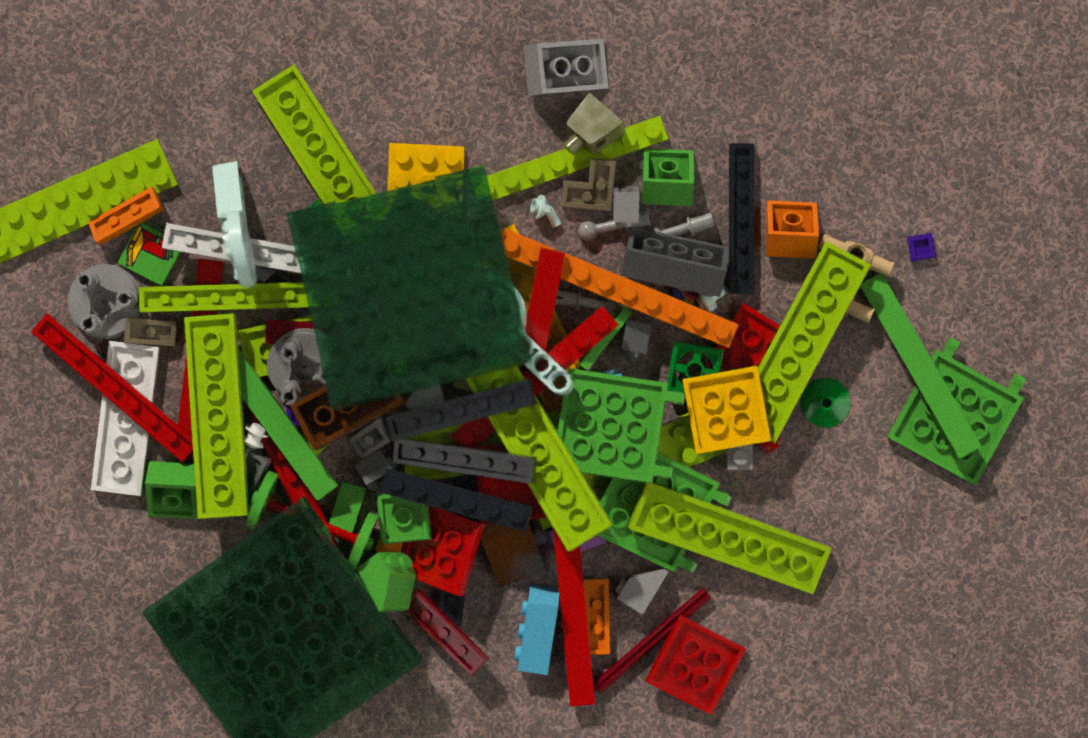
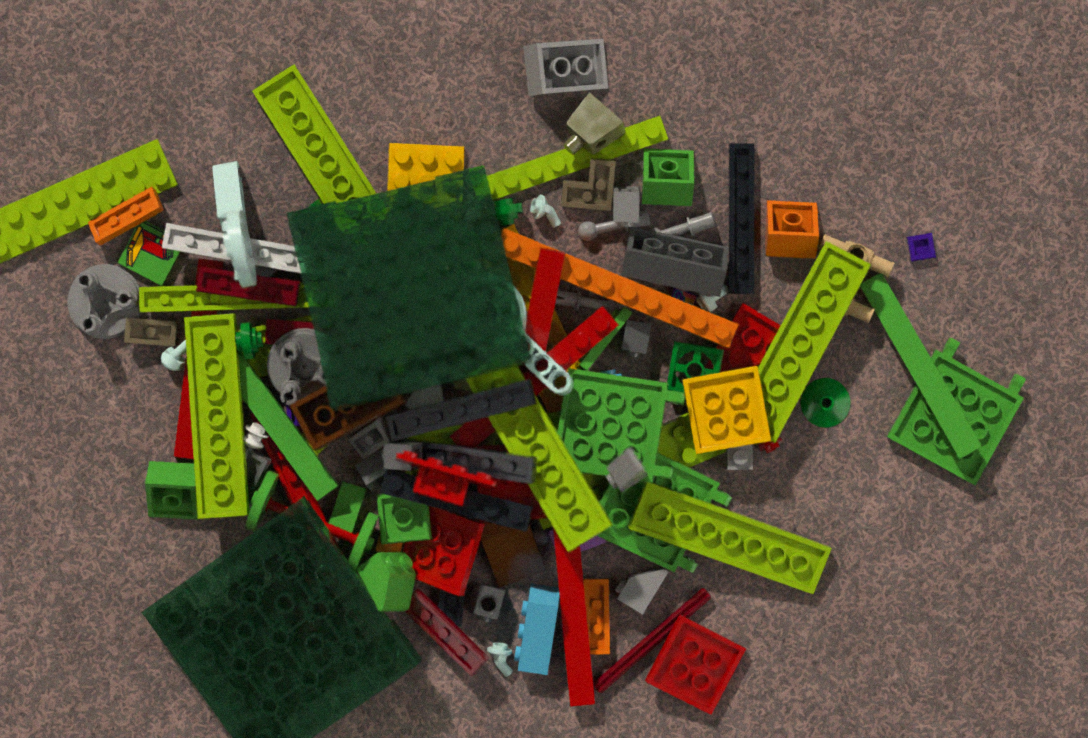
(114, 387): red tile -> none
(120, 440): white plate -> none
(173, 358): none -> light aqua plate
(248, 340): none -> green plate
(266, 289): none -> dark red tile
(392, 448): none -> dark grey brick
(441, 481): none -> red bracket
(489, 591): none -> dark grey brick
(499, 652): none -> light aqua plate
(507, 211): none -> green plate
(625, 471): none -> light grey slope

